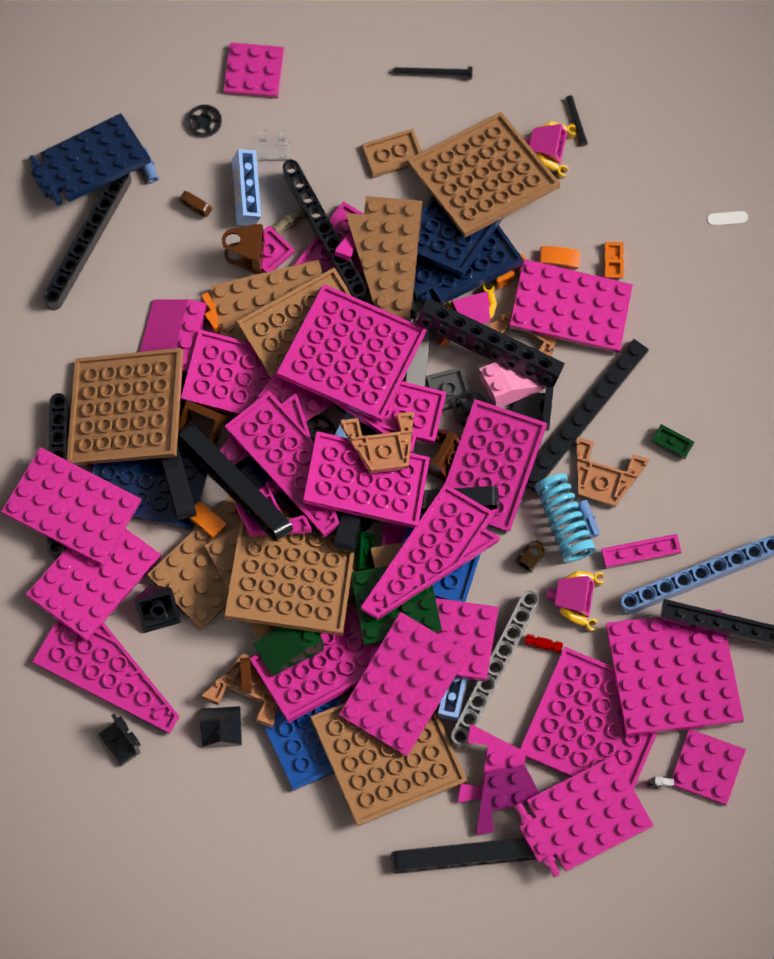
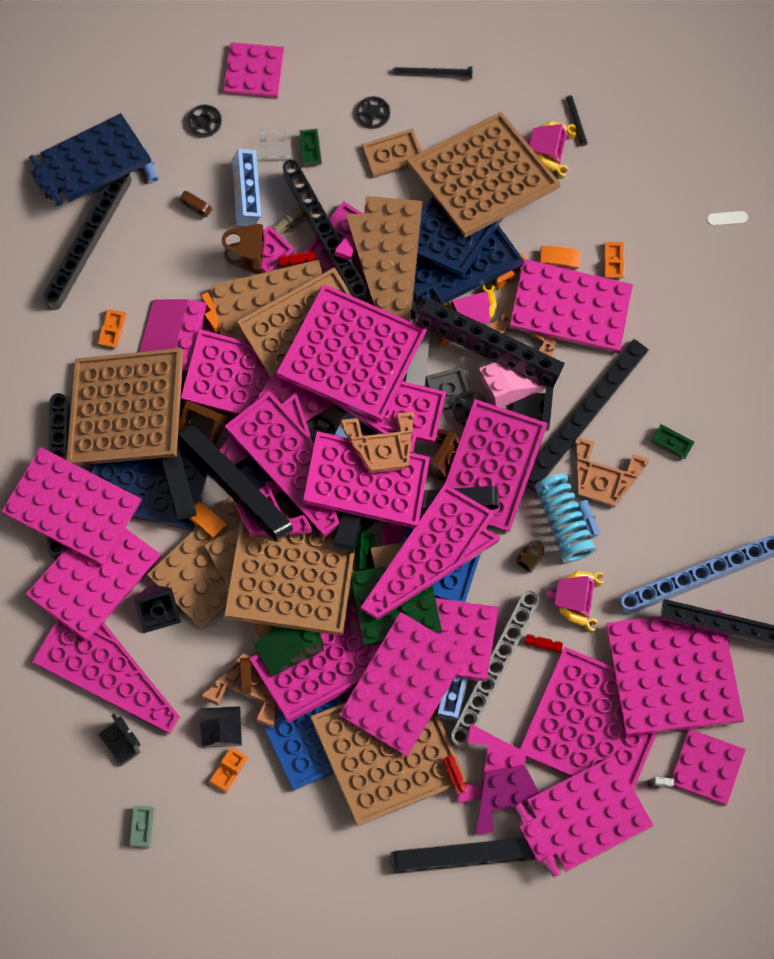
(112, 328): none -> orange slope
(142, 826): none -> sand green plate
(228, 770): none -> orange slope
(297, 258): none -> red axle
(310, 147): none -> dark green plate
(373, 112): none -> black wheel
(455, 774): none -> red axle
(641, 551): dark pink plate -> none

